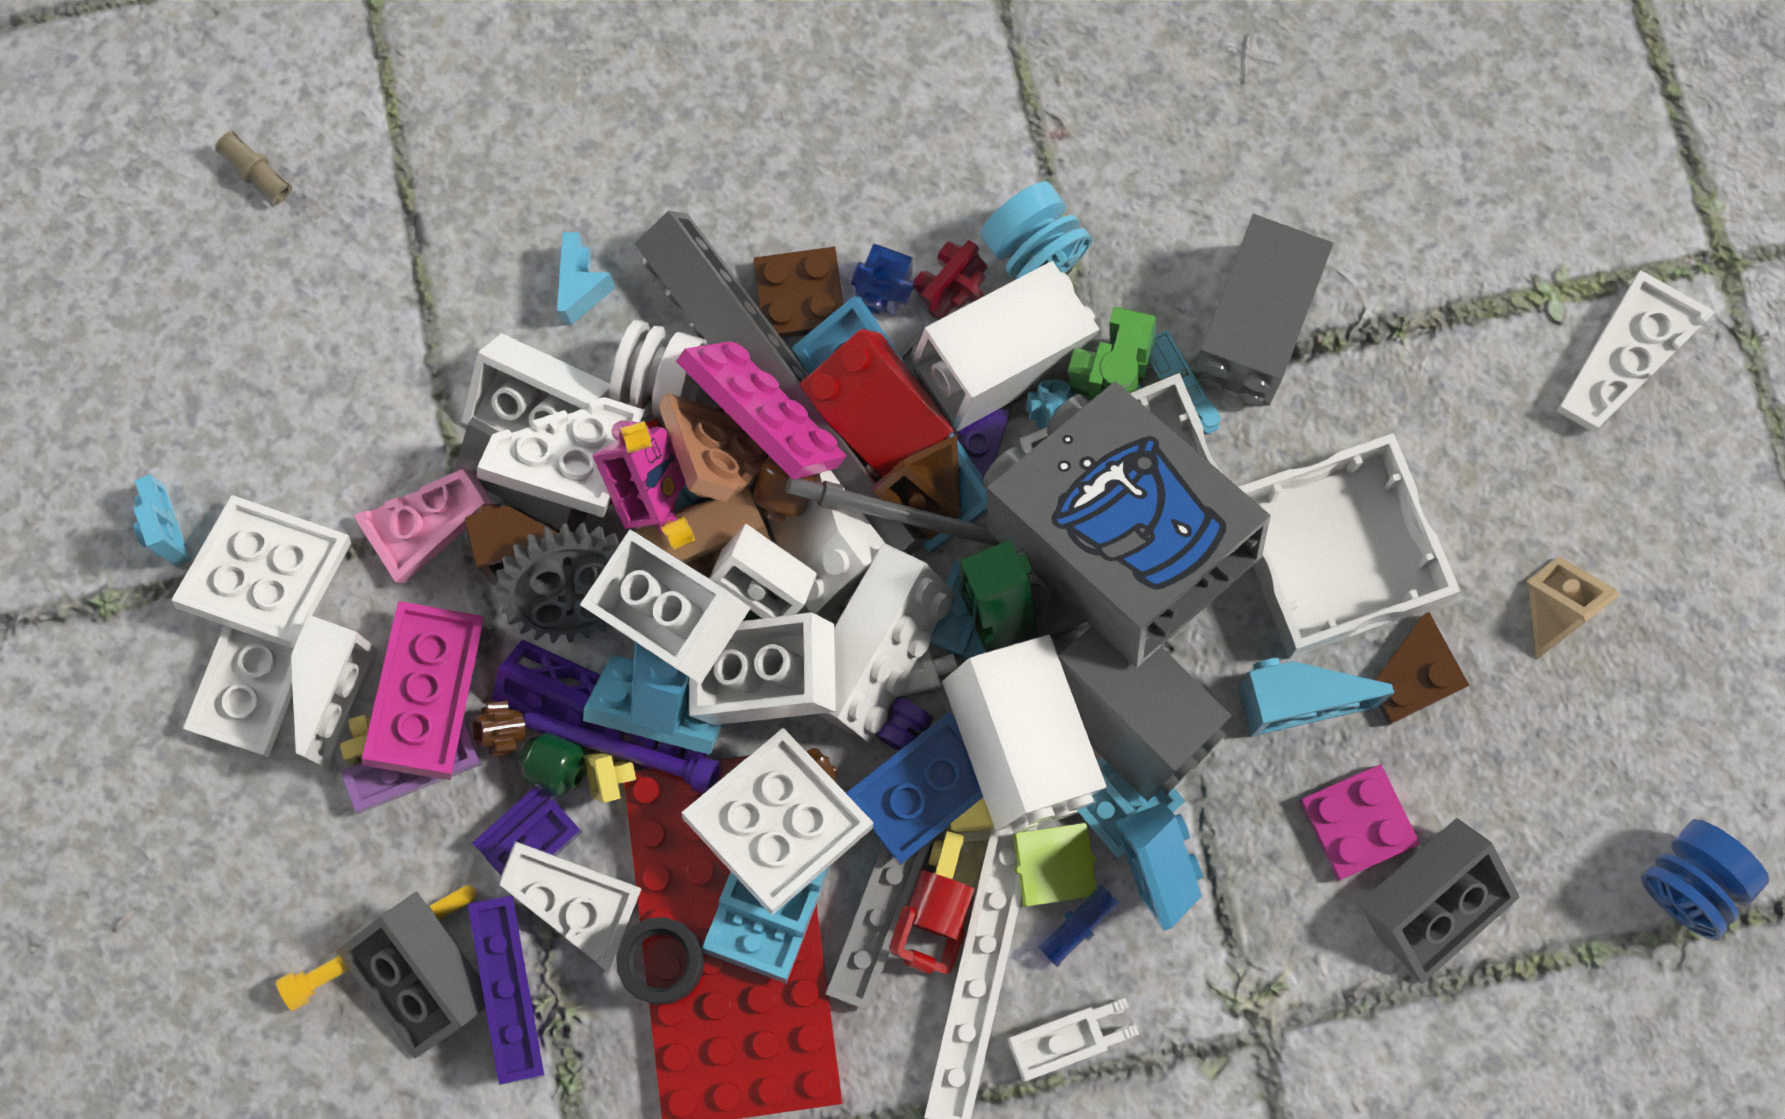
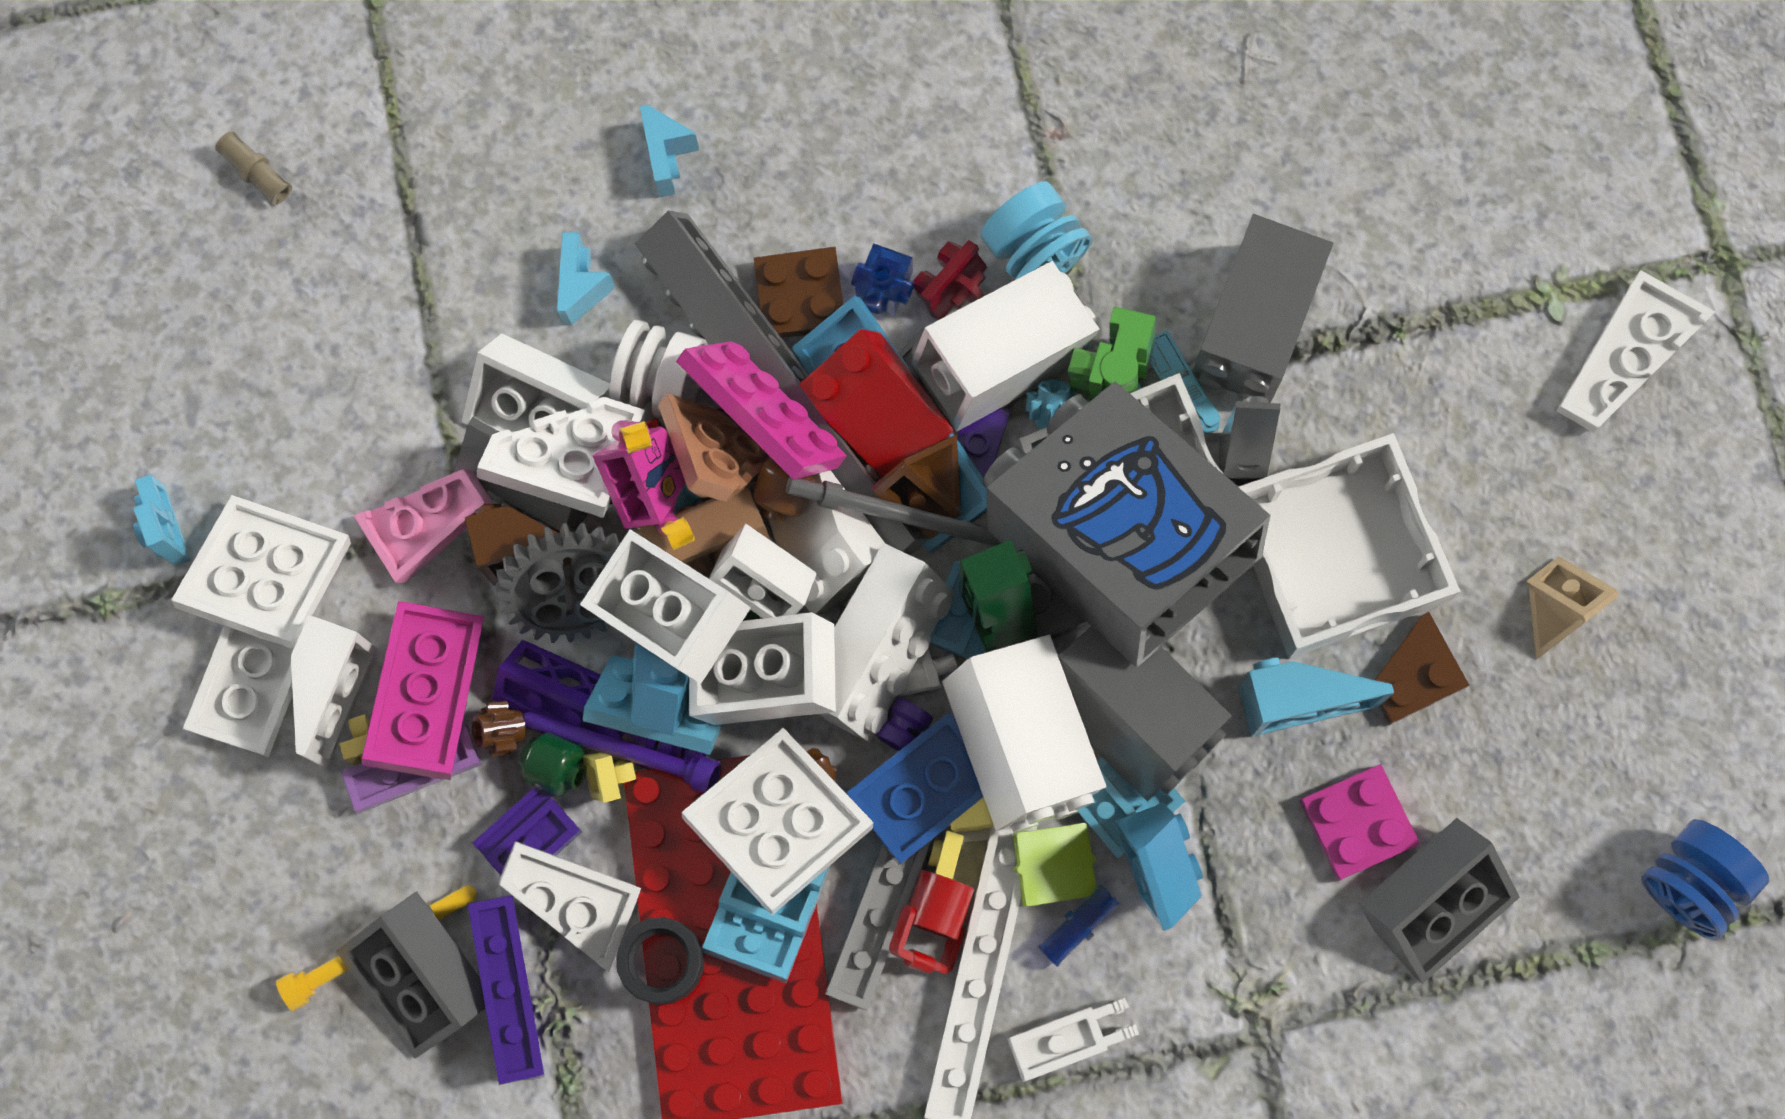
(665, 141): none -> medium azure slope
(1248, 440): none -> dark grey slope

